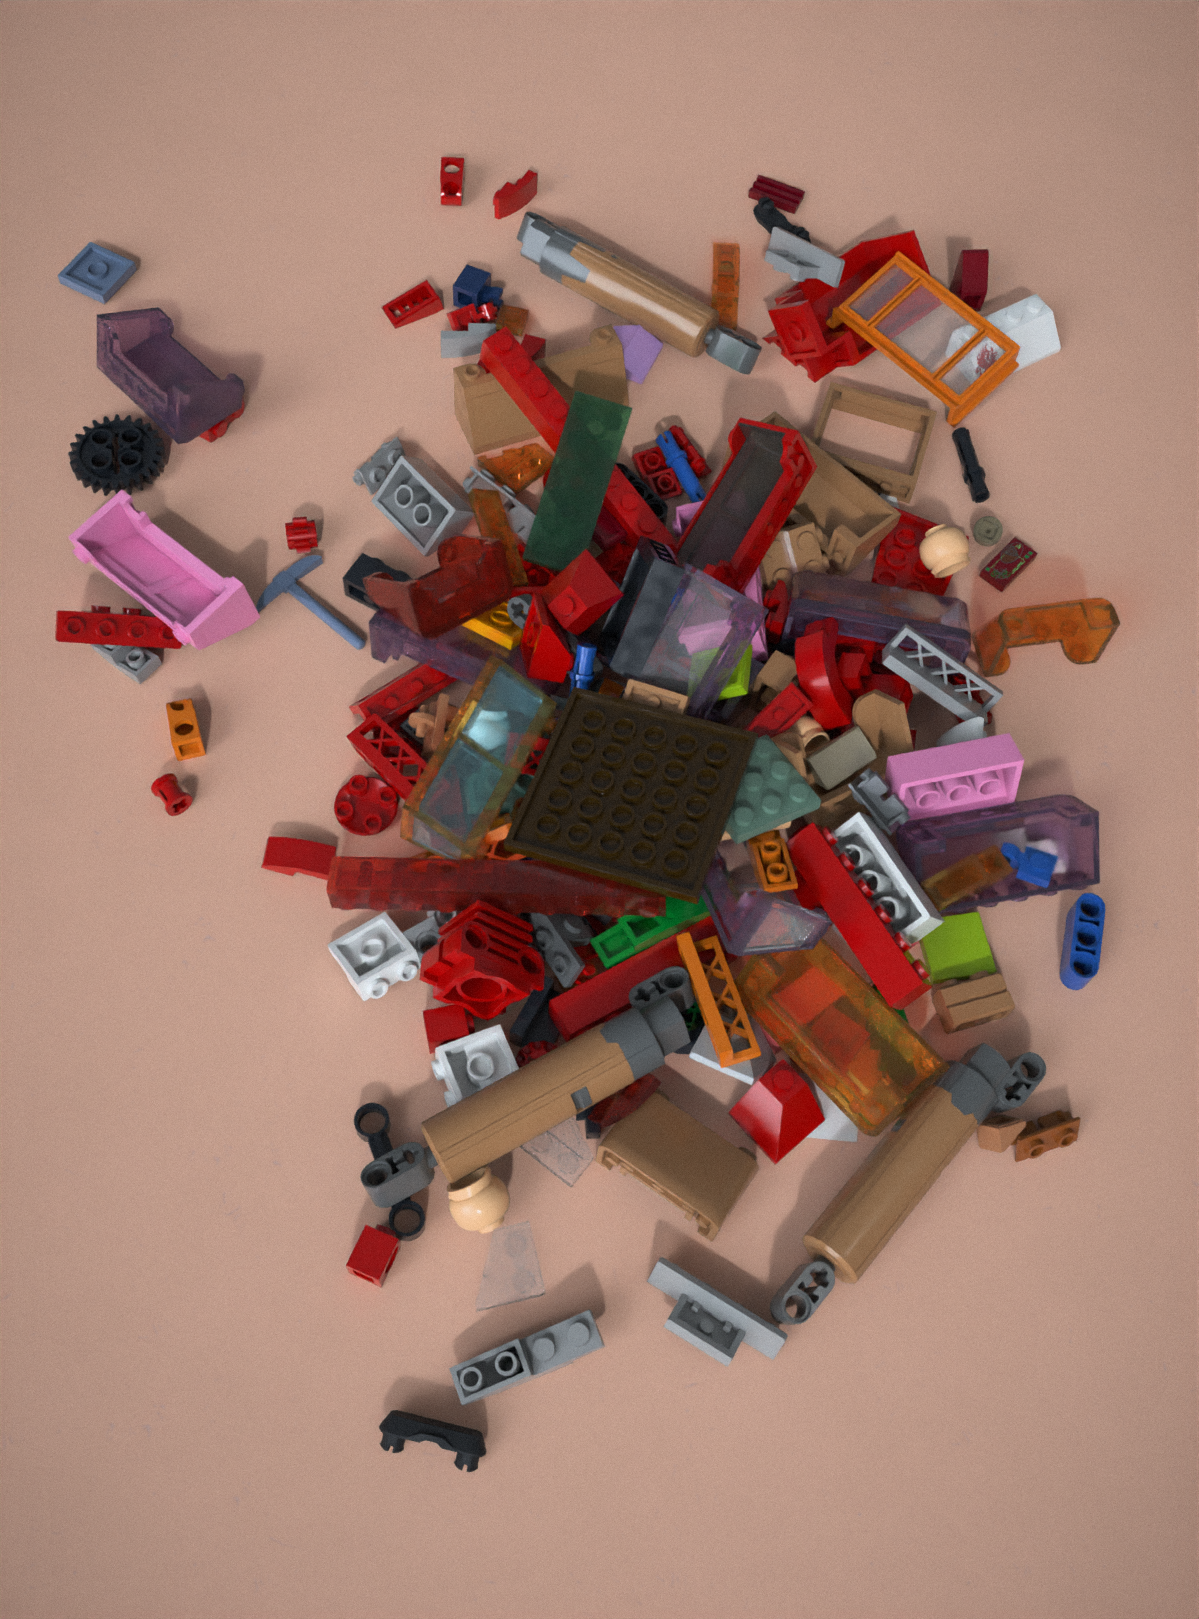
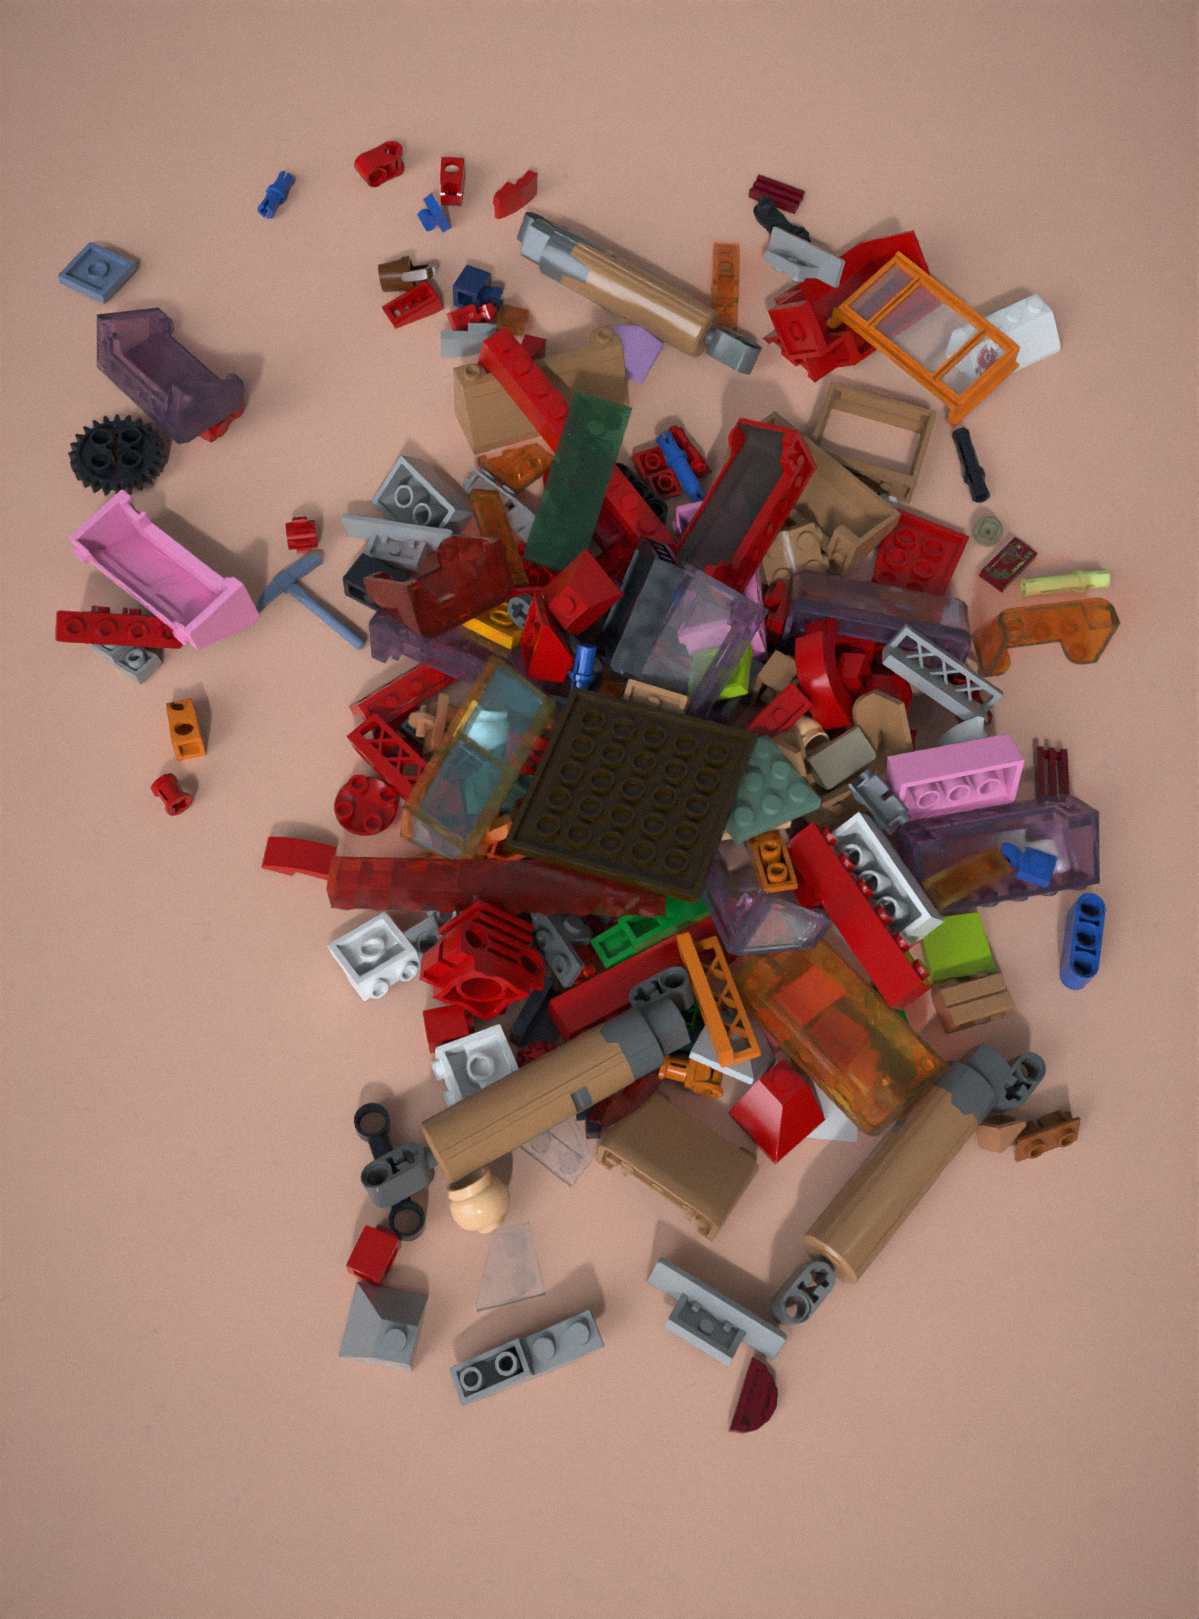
(275, 194): none -> blue pin
(378, 165): none -> red piece
(381, 463): light grey hinge -> none
(383, 1326): none -> light grey slope
(394, 542): none -> light grey bracket
(402, 275): none -> reddish brown piece
(433, 215): none -> blue tile
(463, 1440): black piece -> none
(693, 1075): none -> orange connector
(756, 1399): none -> dark red tile
(944, 550): light nougat piece -> none
(971, 278): dark red slope -> none
(1052, 756): none -> dark red tile
(1076, 581): none -> yellowish green pin

